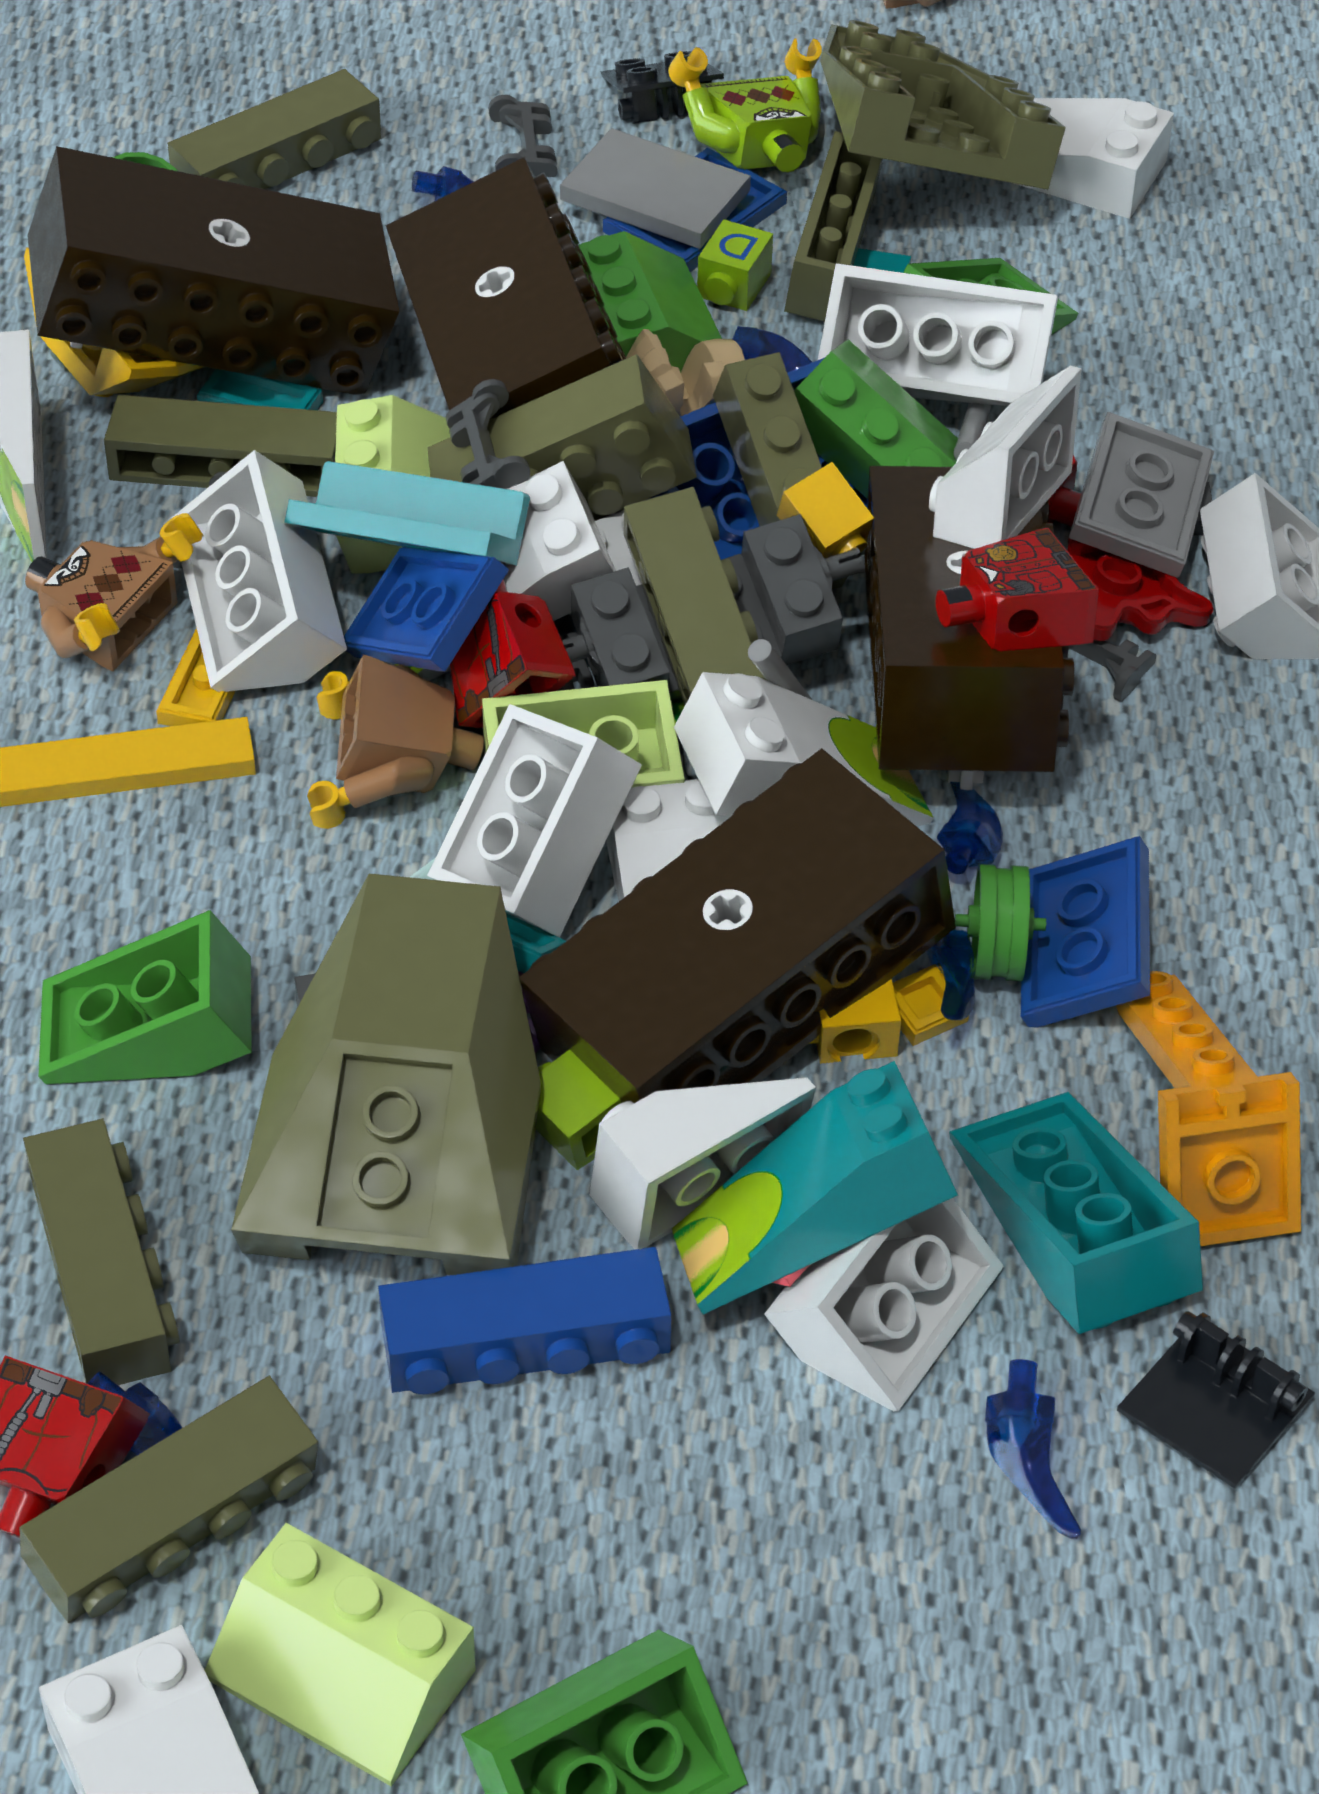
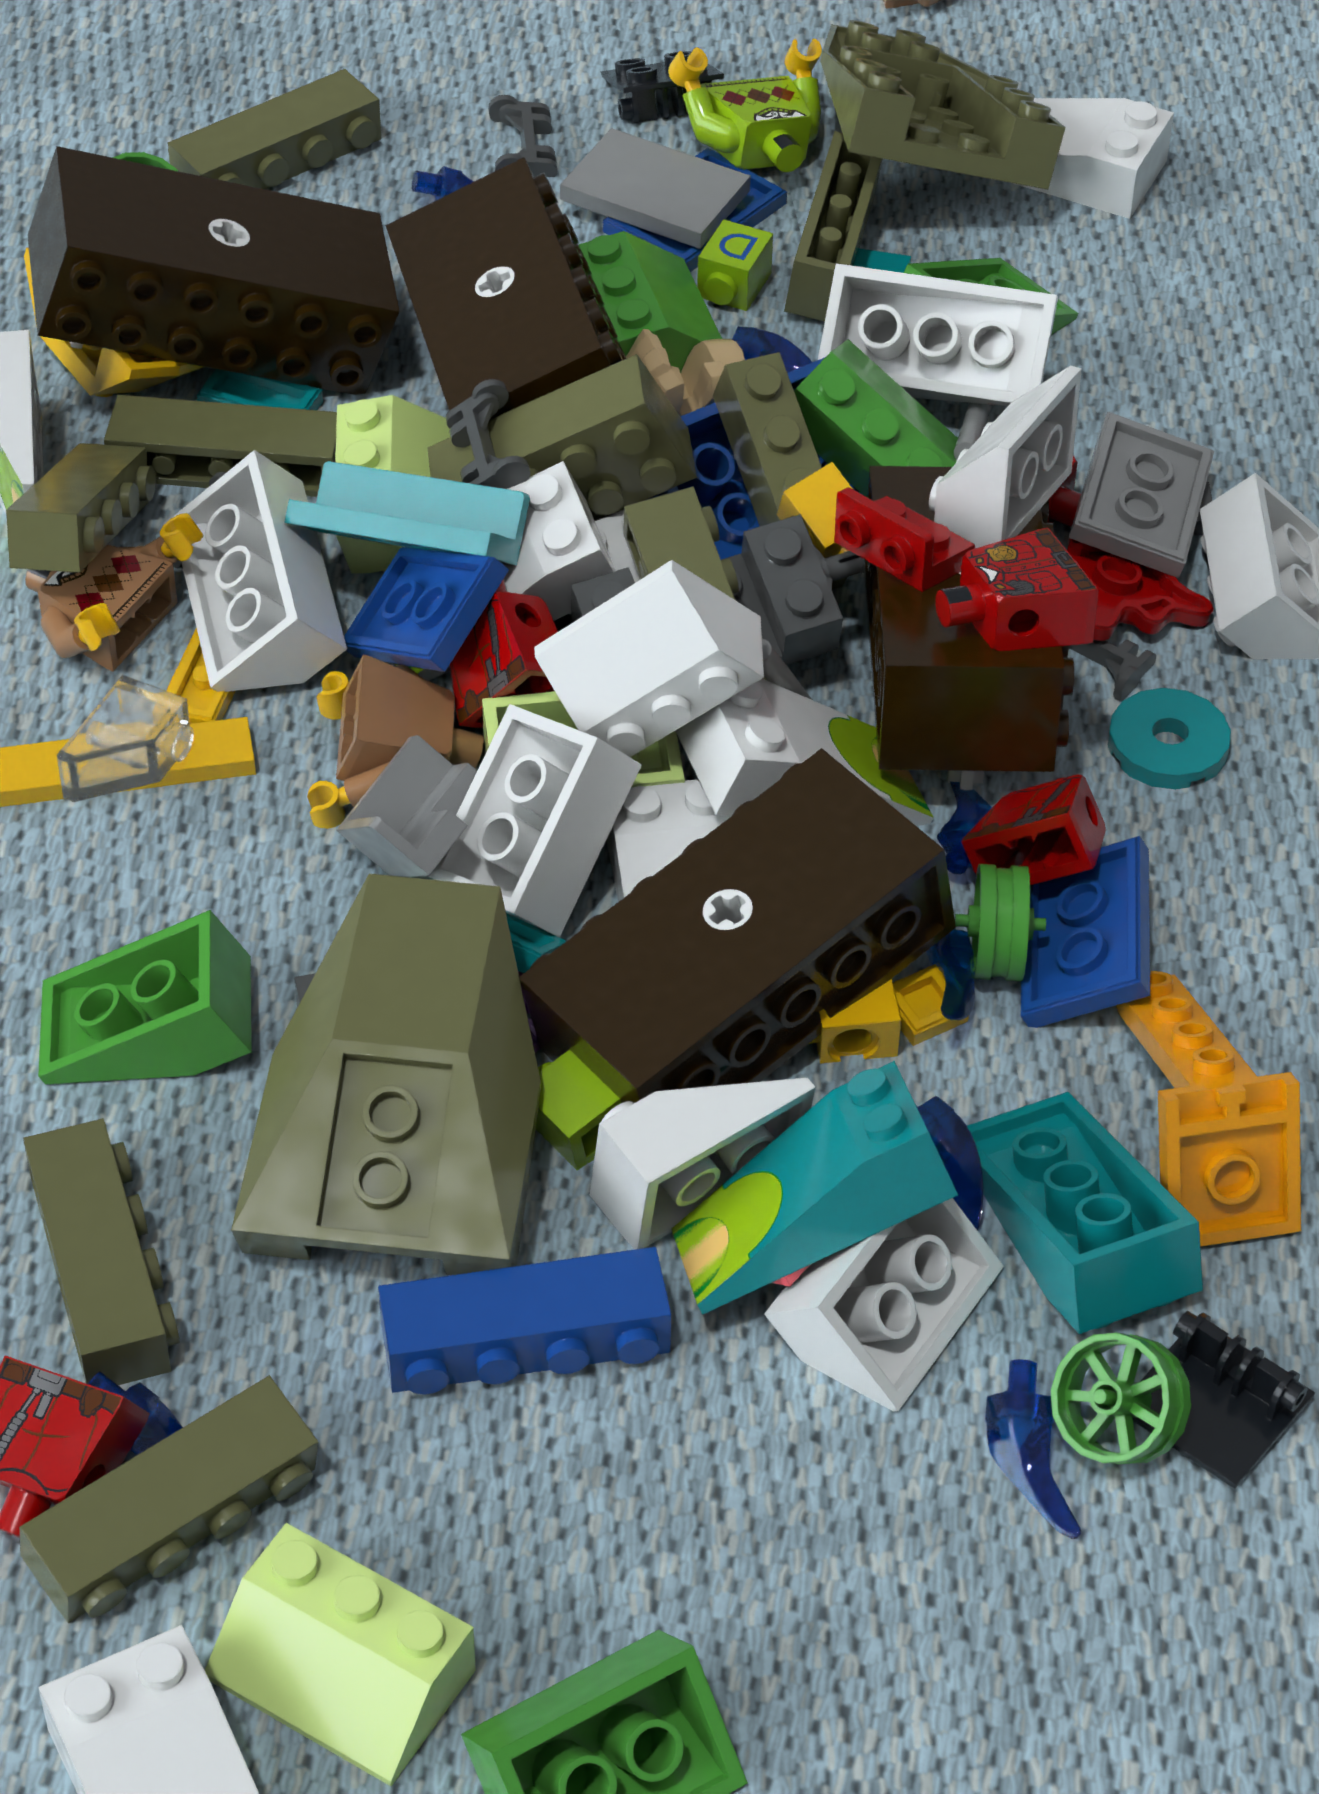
(78, 507): none -> olive brick
(125, 741): none -> clear slope
(410, 811): none -> light grey panel
(653, 658): none -> white slope
(898, 539): none -> red bracket
(958, 1155): none -> clear blue bar
(1046, 827): none -> red torso
(1120, 1398): none -> bright green wheel
(1172, 711): none -> teal tile

